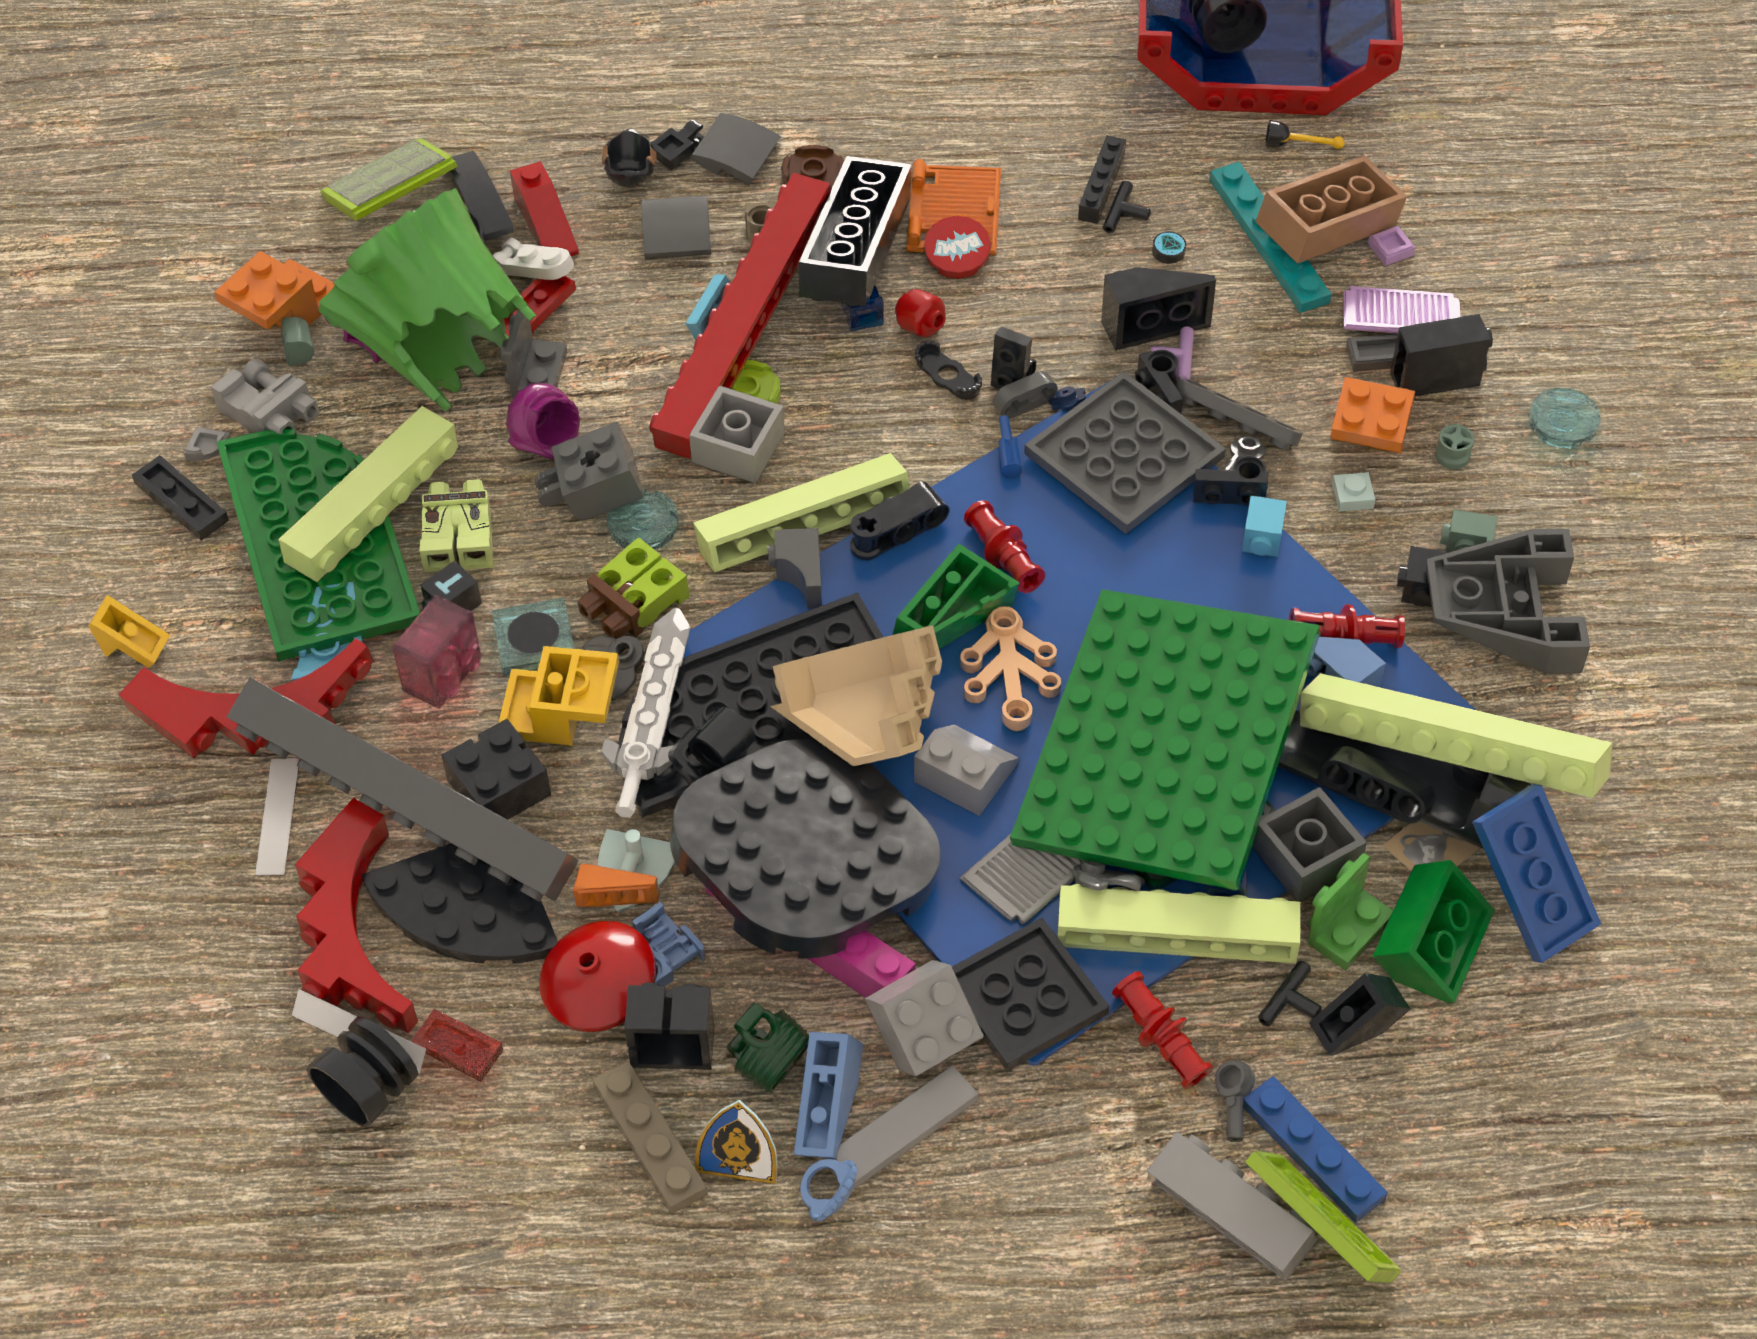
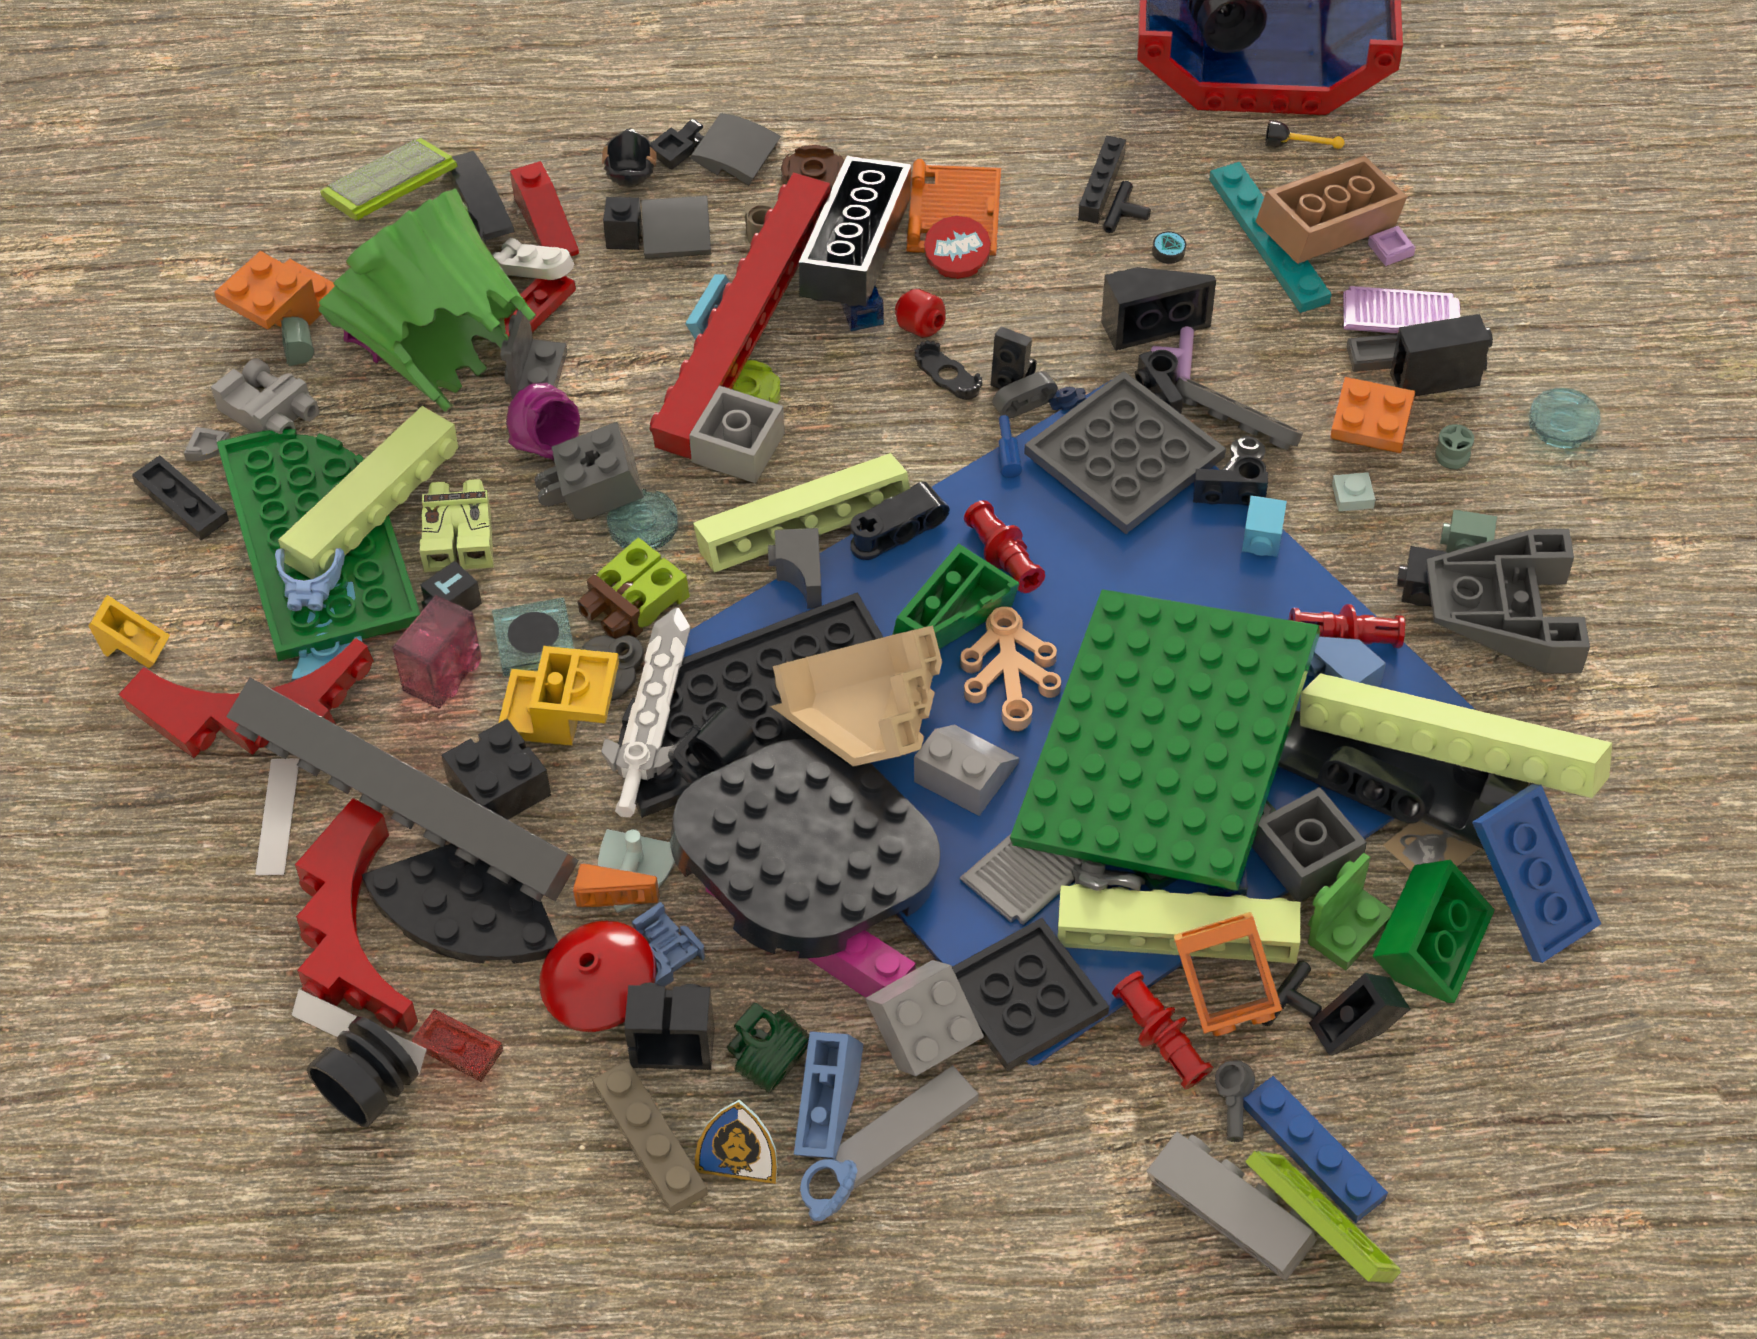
(313, 591): none -> light blue helmet
(622, 223): none -> black brick
(1215, 934): none -> orange window

